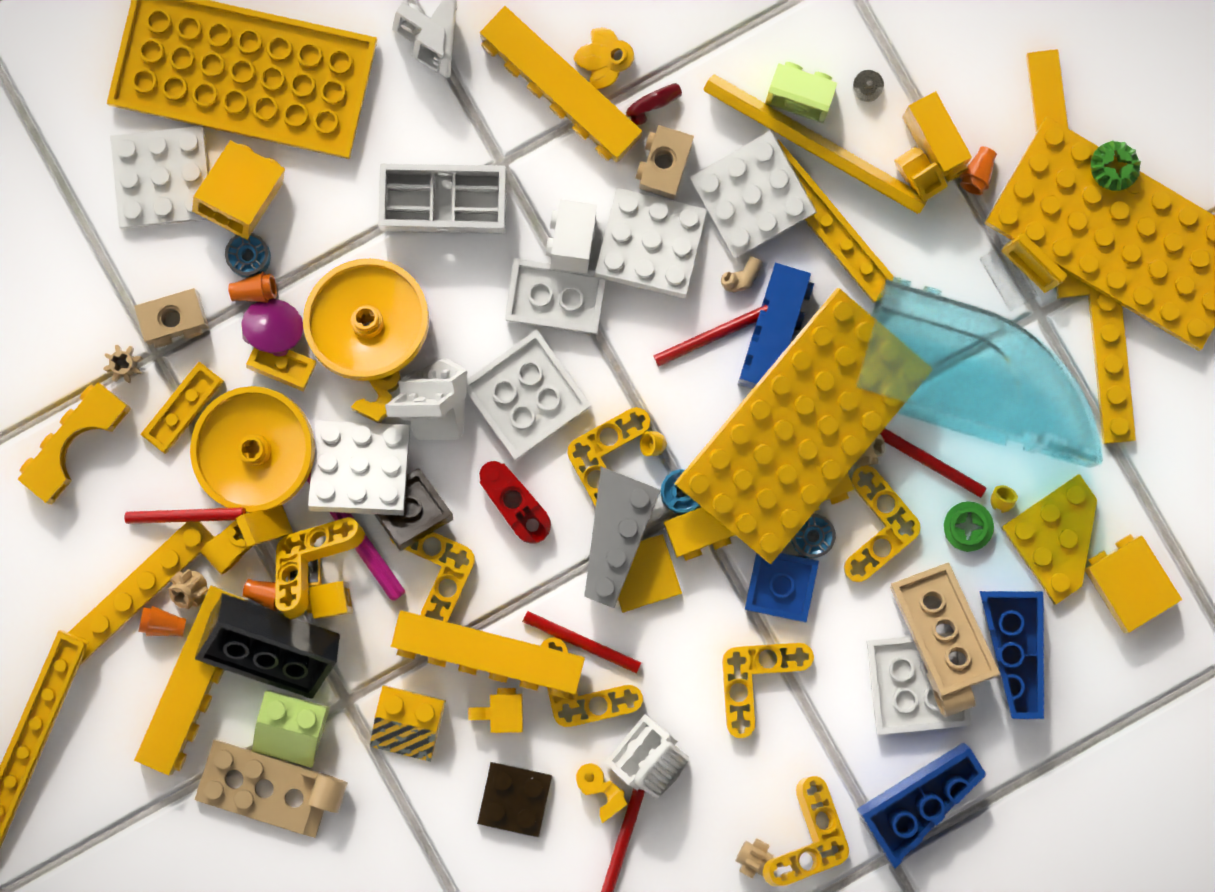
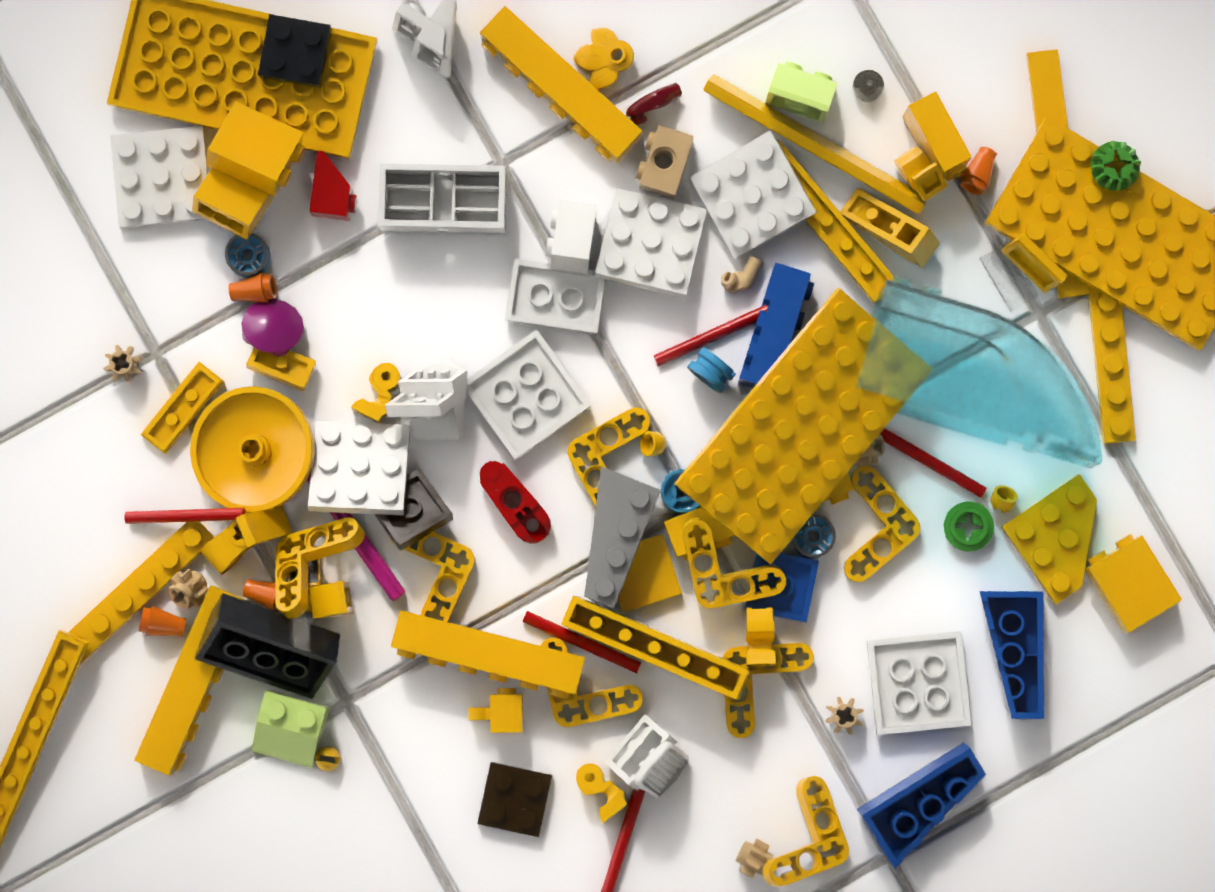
(47, 472): yellow arch -> none
(153, 313): tan brick -> none
(255, 149): none -> yellow brick
(294, 50): none -> black plate
(318, 789): tan hinge -> none
(328, 751): none -> yellow hinge
(331, 193): none -> red slope
(362, 294): yellow dish -> none
(407, 723): slope -> none
(656, 647): none -> yellow brick
(711, 370): none -> dark azure wheel
(724, 582): none -> yellow beam
(760, 636): none -> yellow leg
(852, 712): none -> tan gear
(891, 227): none -> yellow slope
(949, 681): tan hinge -> none

